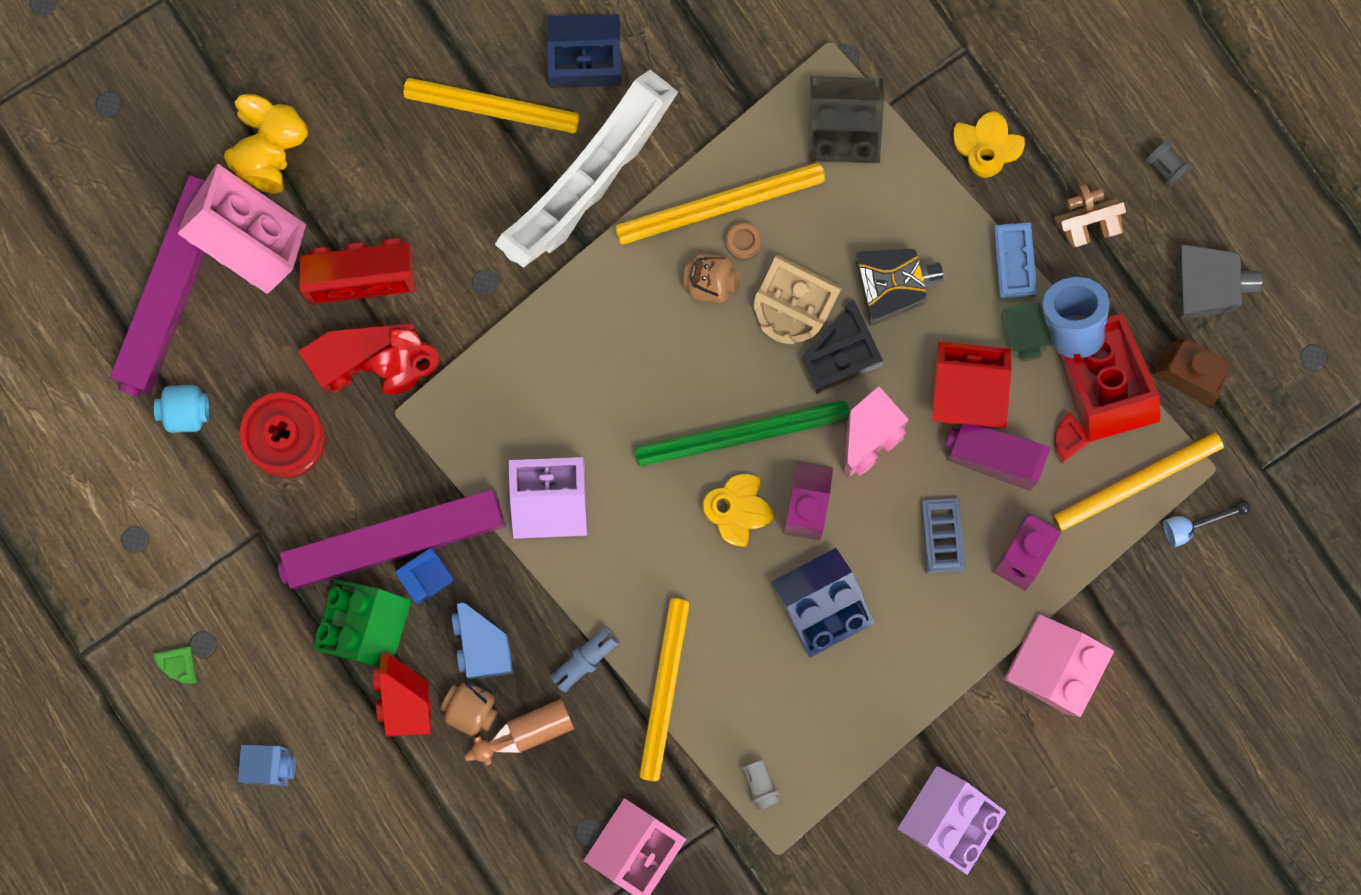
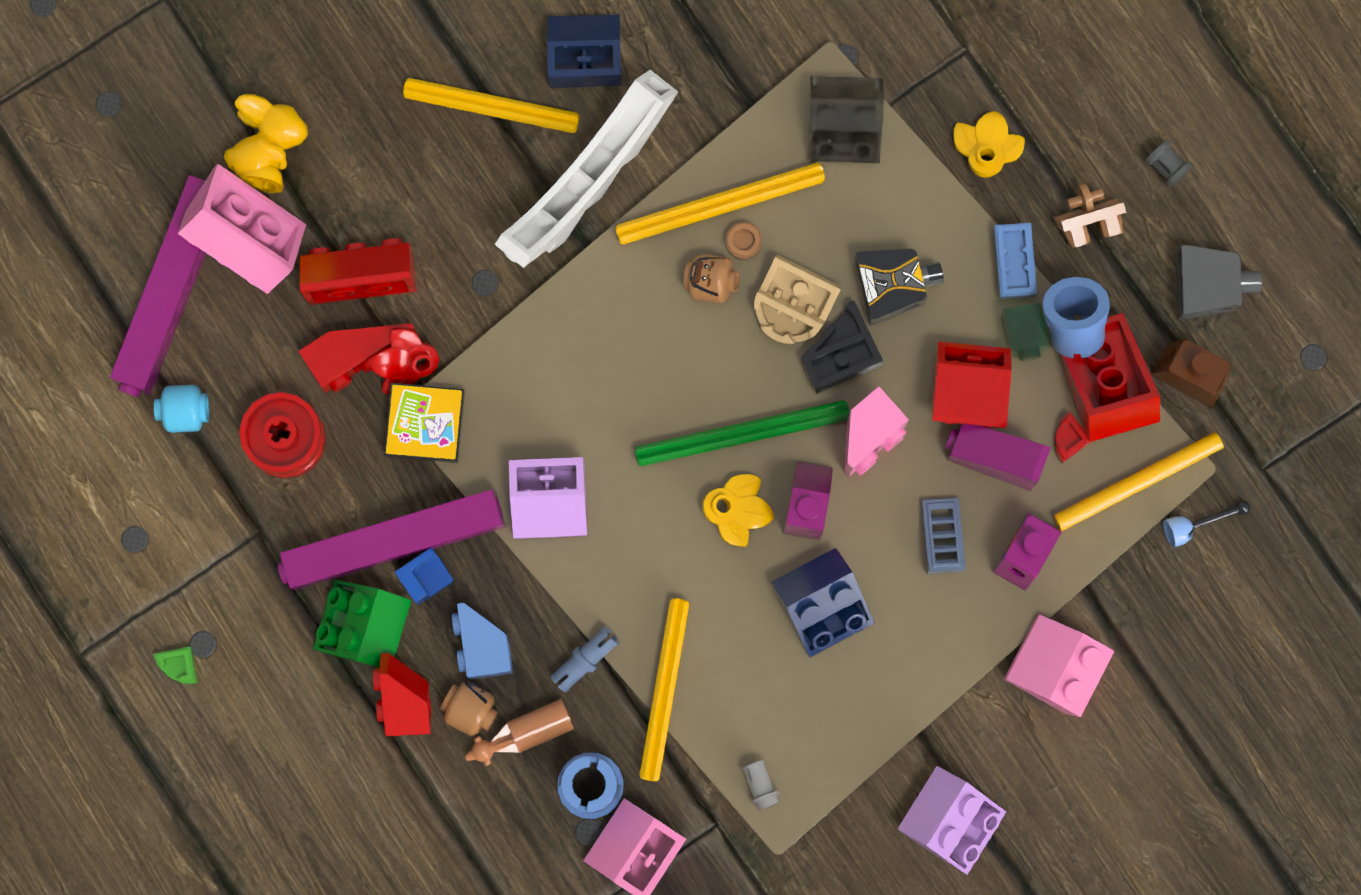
(266, 765): medium blue slope -> none
(424, 423): none -> tile
(610, 796): none -> medium blue piece

